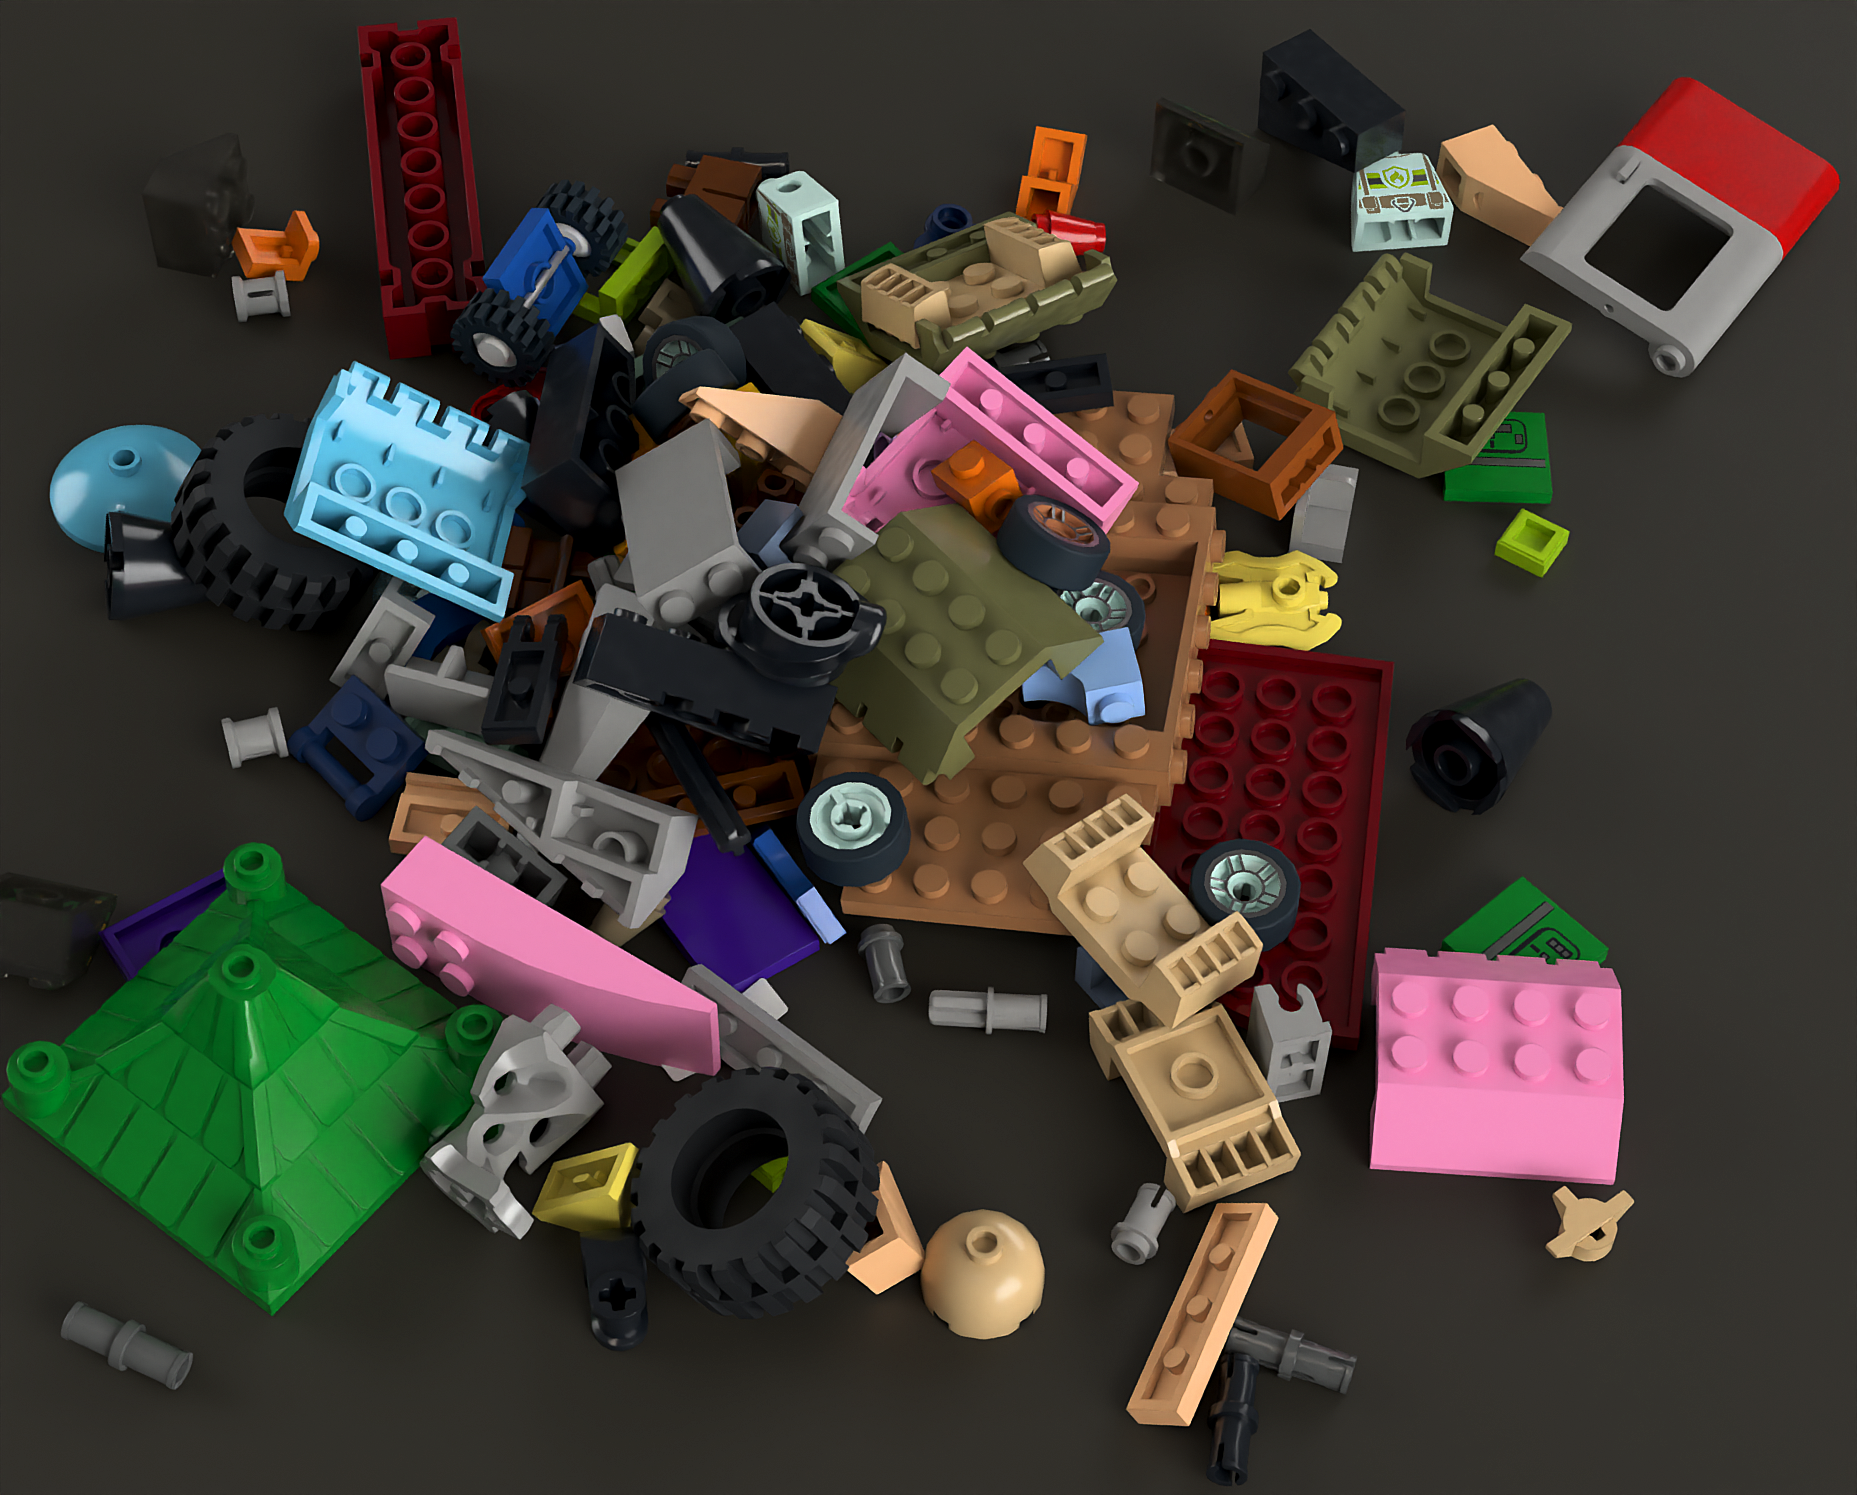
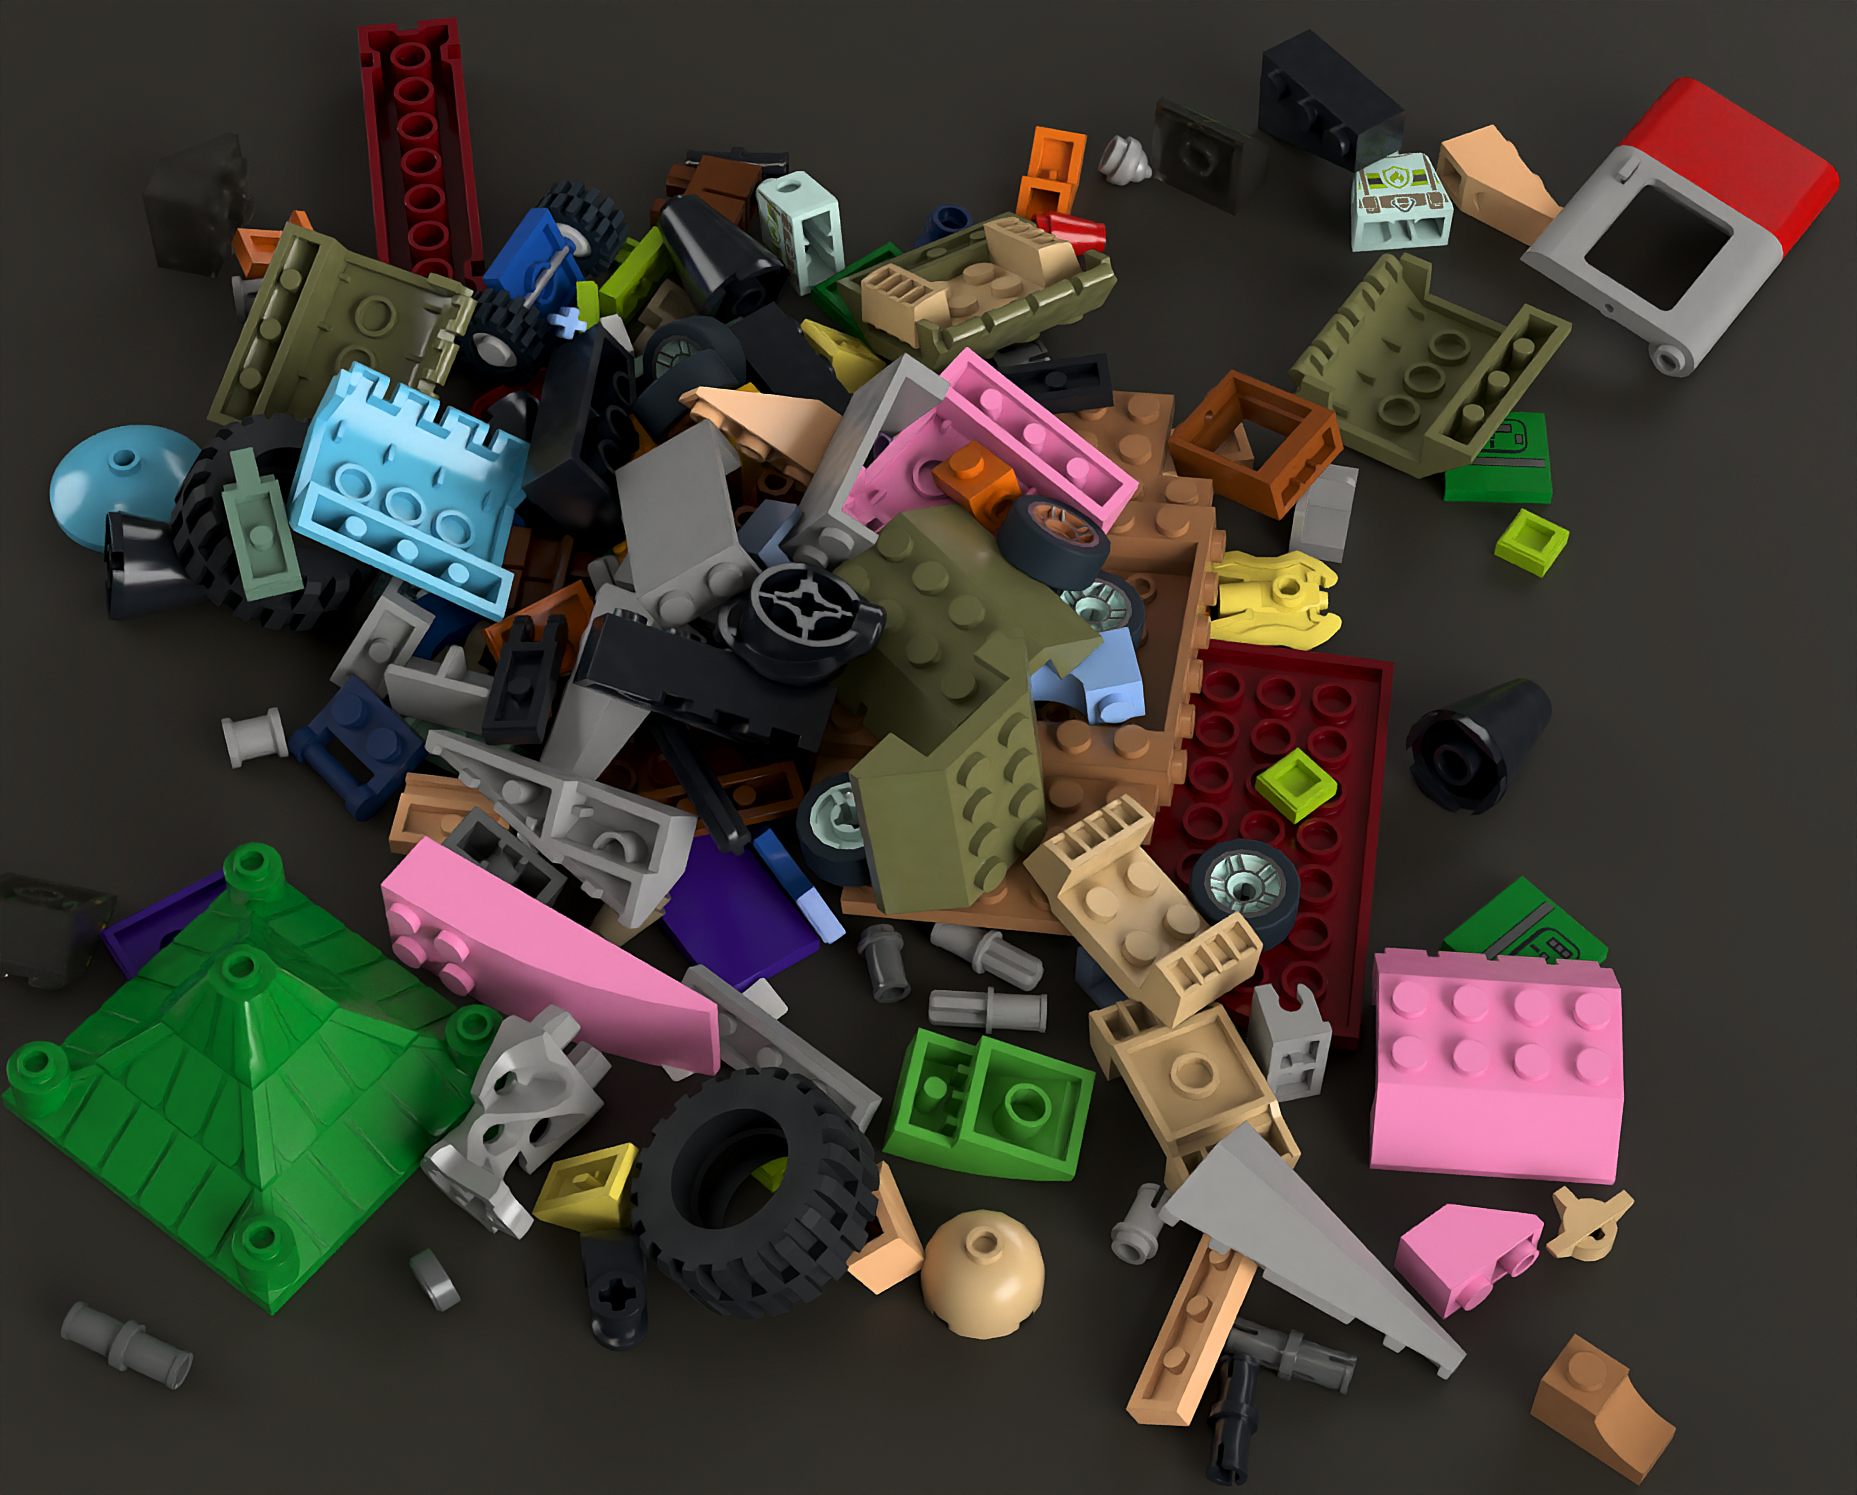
(260, 530): none -> sand green hinge
(334, 308): none -> olive slope
(434, 1280): none -> dark grey tile
(566, 322): none -> light blue axle
(588, 302): none -> lime tile
(963, 815): none -> olive slope
(988, 1109): none -> bright green slope
(989, 953): none -> light grey axle
(1124, 162): none -> light grey plate
(1269, 1214): none -> light grey wedge
(1296, 785): none -> lime tile
(1464, 1251): none -> bright pink slope
(1599, 1410): none -> medium nougat arch

